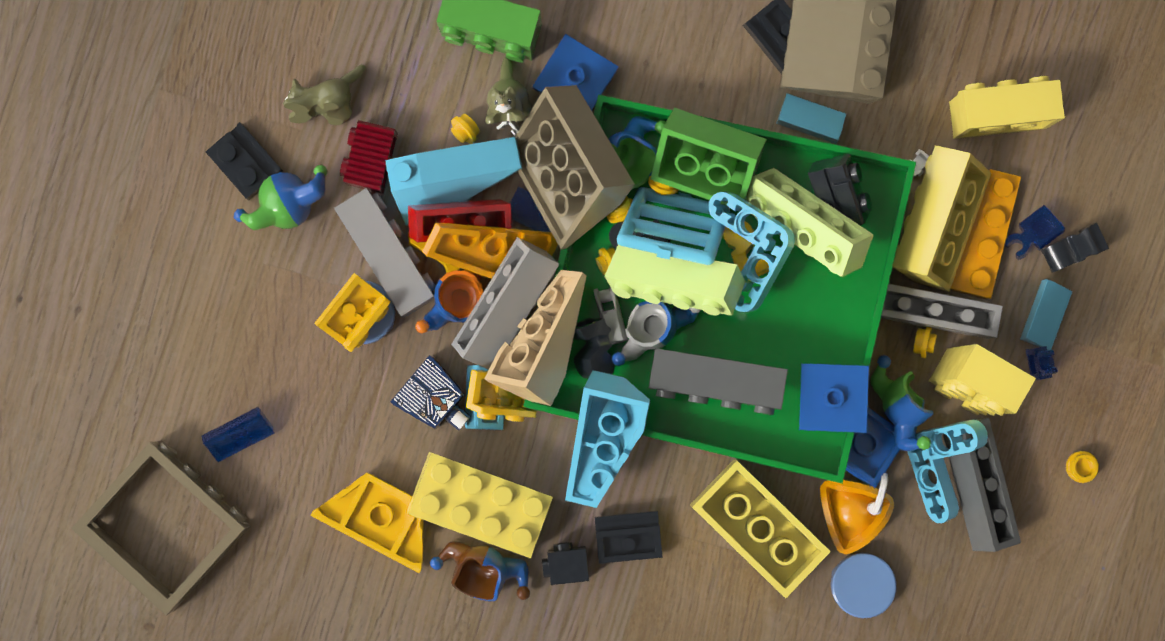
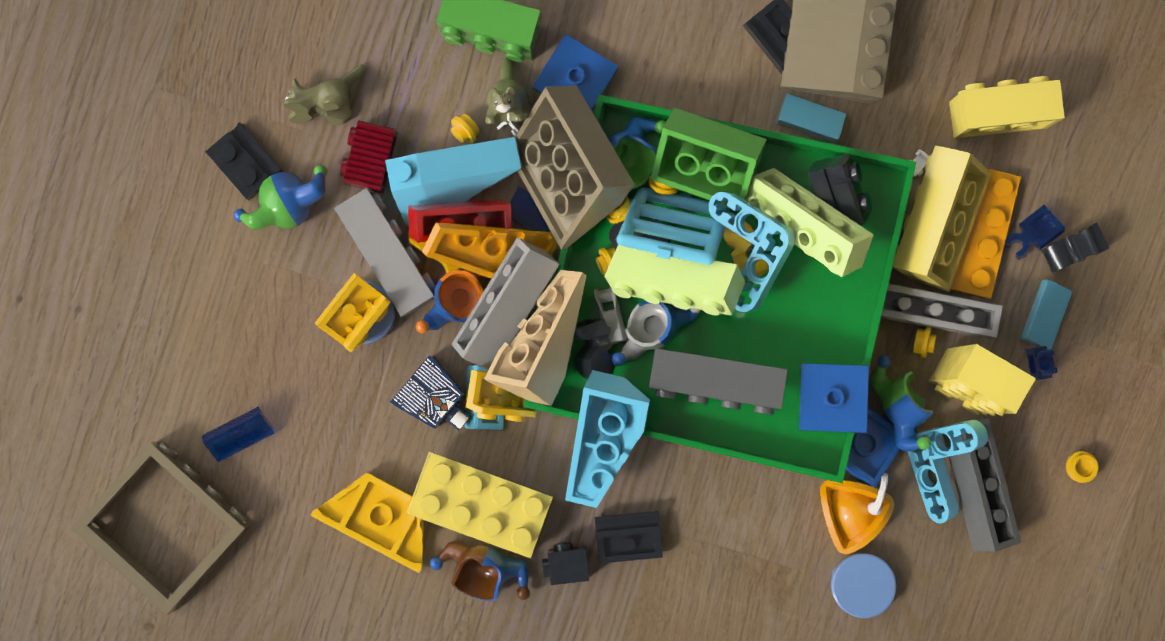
(760, 528): light yellow brick -> none

